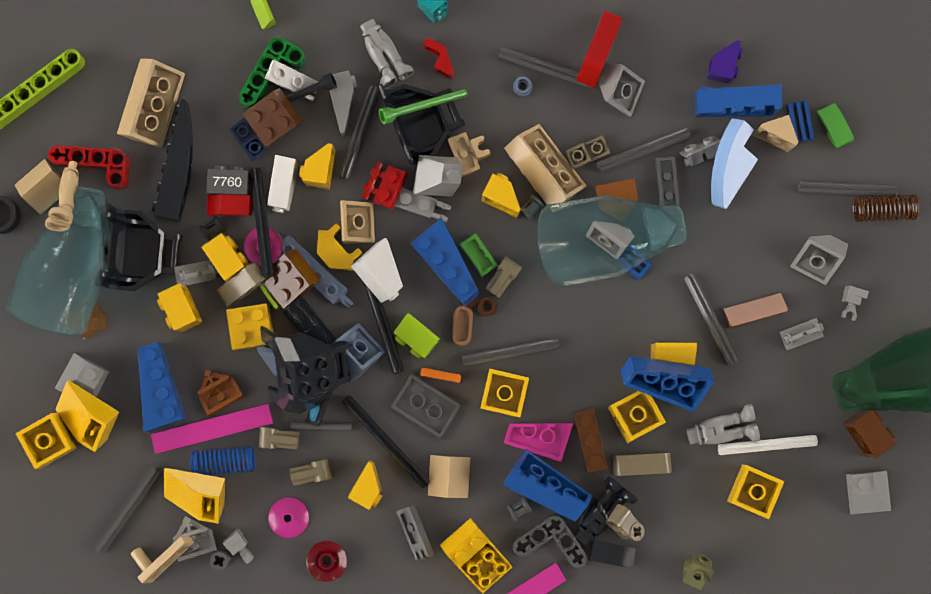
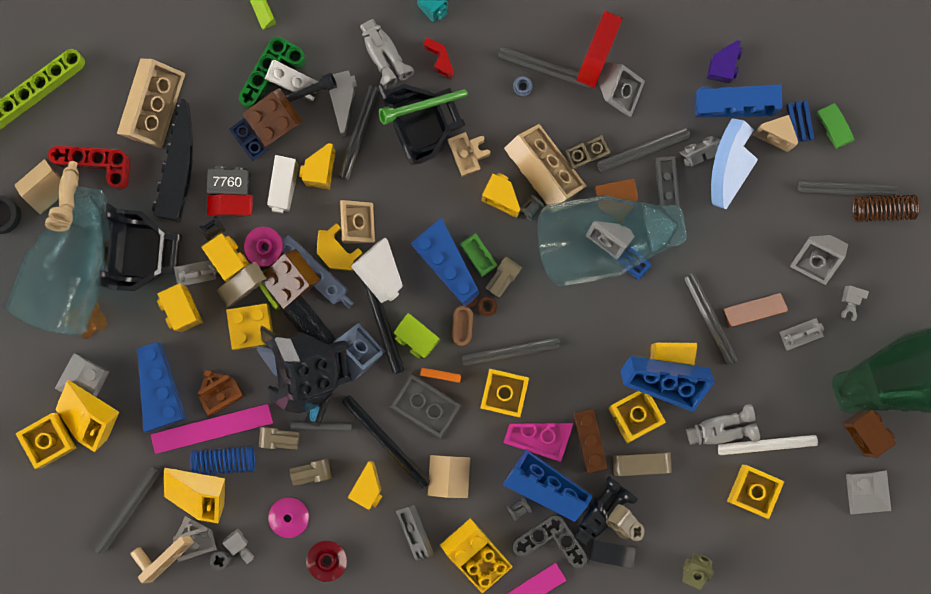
(261, 222): black axle -> none
(389, 188): red plate -> none
(420, 205): light grey hinge -> none
(437, 175): light grey slope -> none

